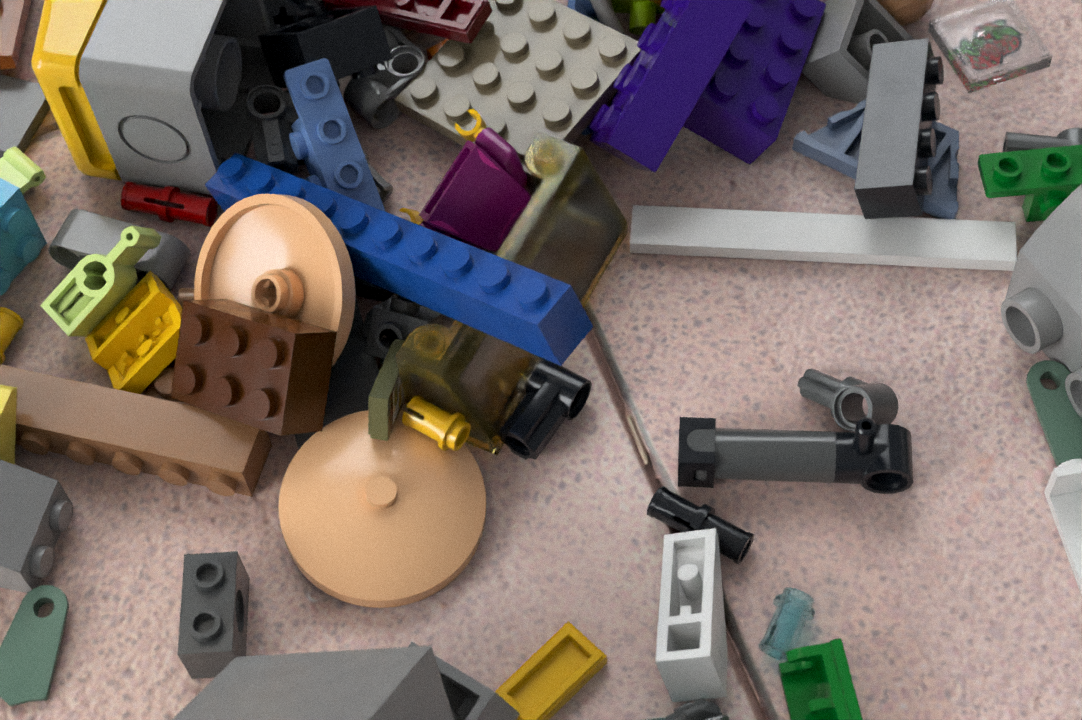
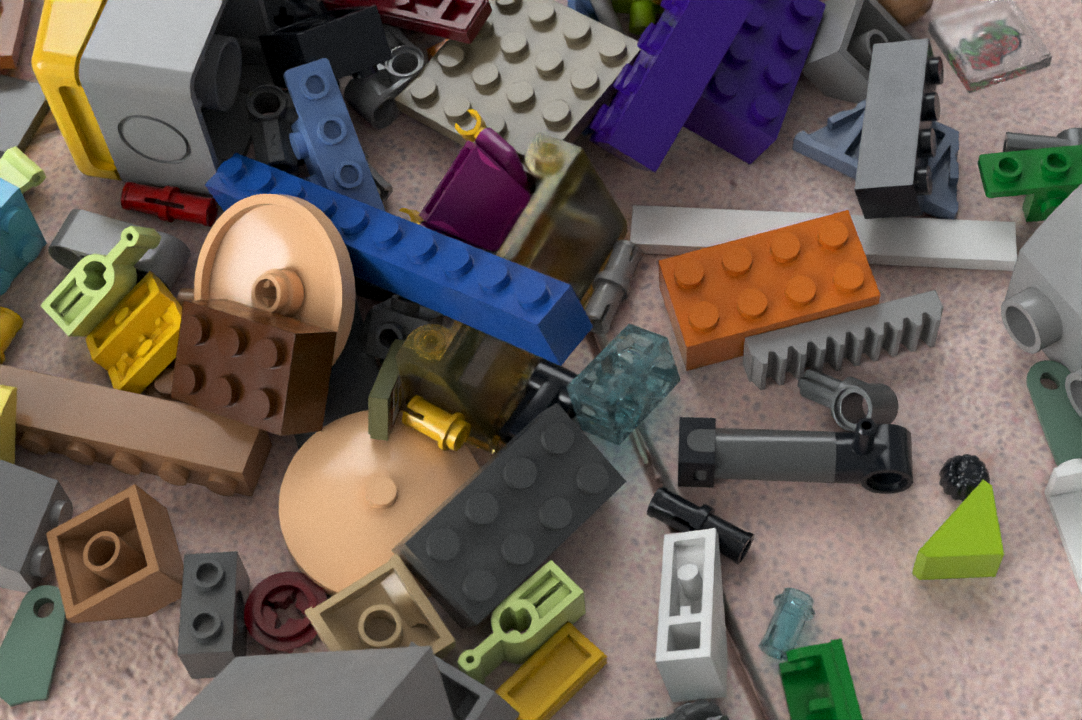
(117, 559): none -> medium nougat slope
(279, 592): none -> dark red gear
(381, 613): none -> tan slope
(509, 517): none -> dark grey brick
(541, 606): none -> yellowish green piece
(612, 285): none -> light grey pin
(623, 384): none -> clear light blue brick
(764, 286): none -> orange brick
(842, 337): none -> light grey gear
(962, 475): none -> black piece
(965, 543): none -> lime slope

